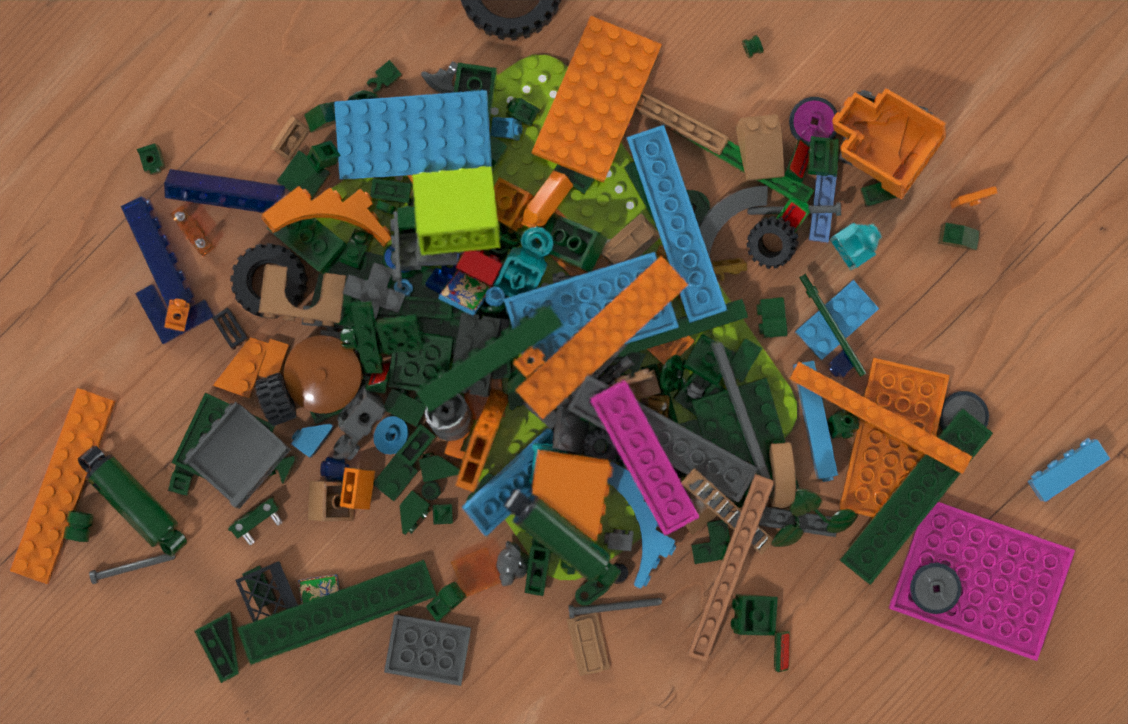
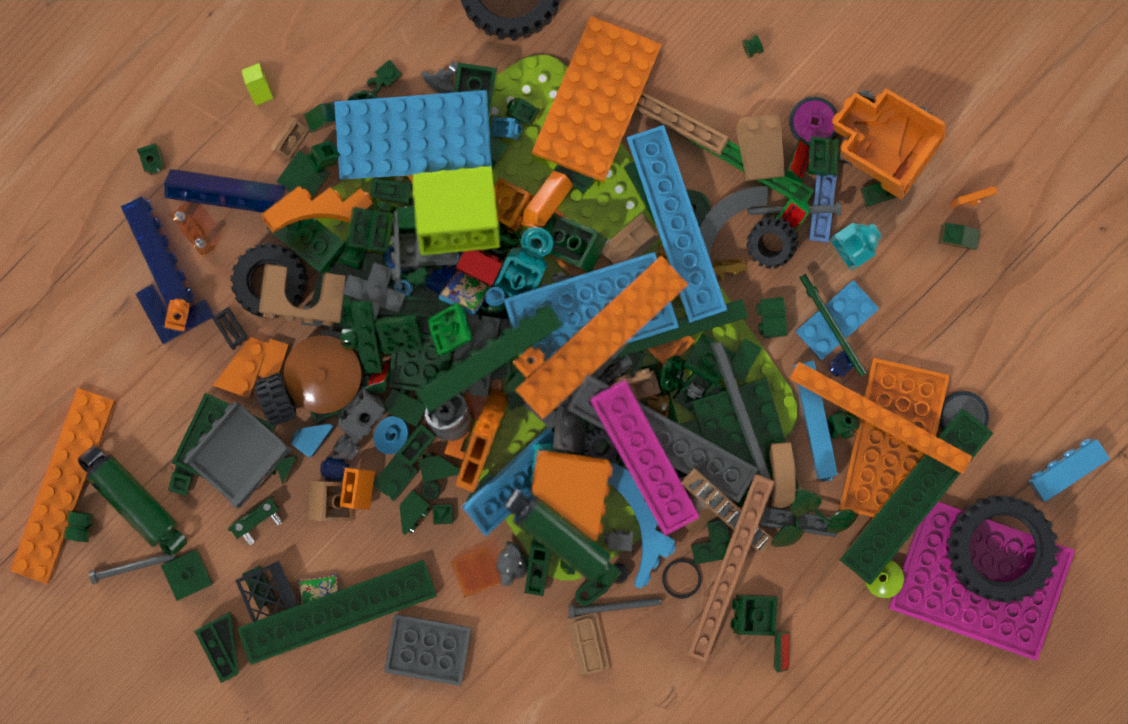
(186, 574): none -> dark green plate
(257, 84): none -> lime slope
(369, 229): none -> dark green slope
(418, 277): none -> dark green plate
(445, 332): none -> green plate
(447, 599): dark green plate -> none
(679, 596): none -> black piece
(893, 583): none -> lime dish
(922, 588): dark grey wheel -> none
(1044, 548): none -> black tyre

